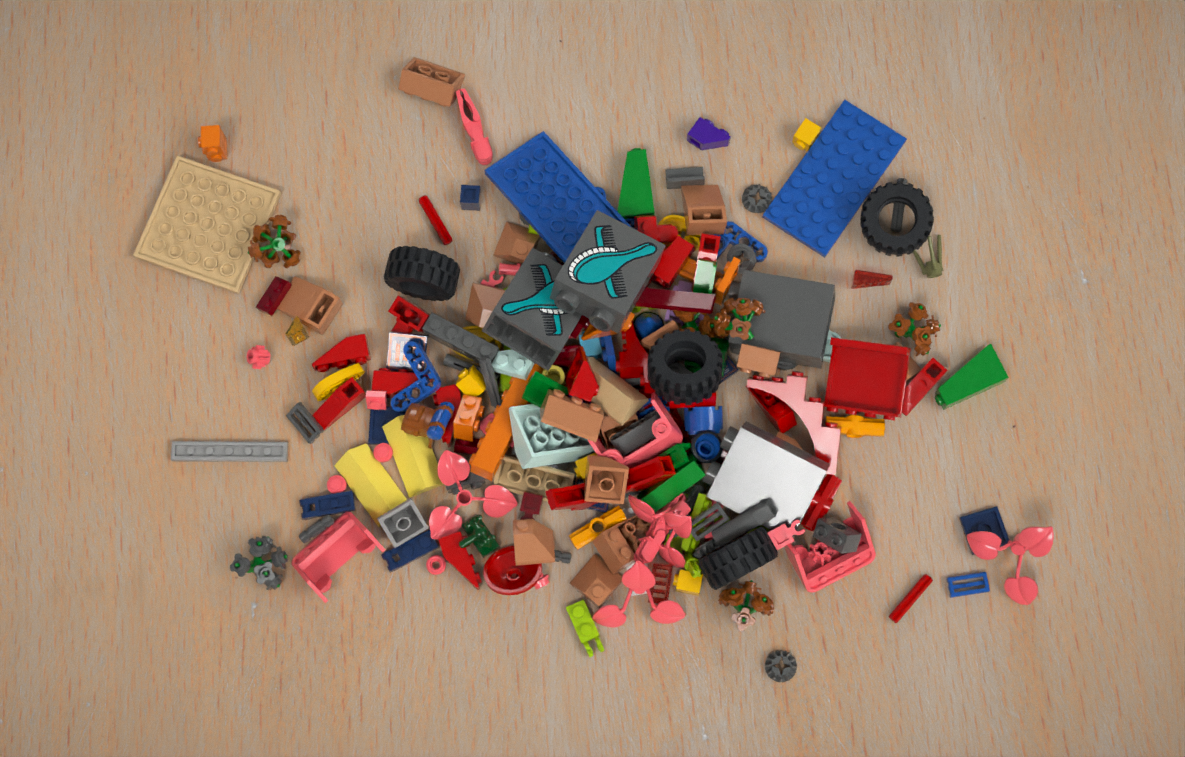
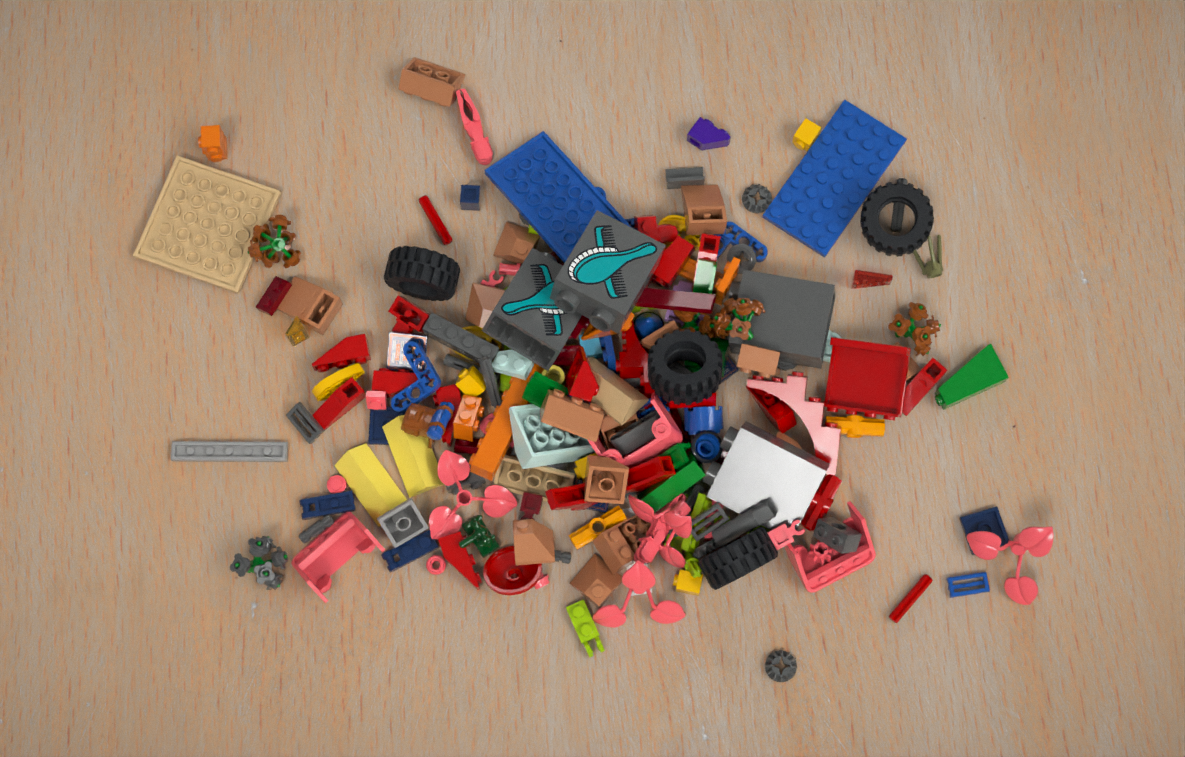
(258, 357): coral gear -> none
(383, 452): coral plate -> none
(636, 186): green slope -> none
(662, 566): clear red slope -> none
(759, 603): dark orange plant -> none

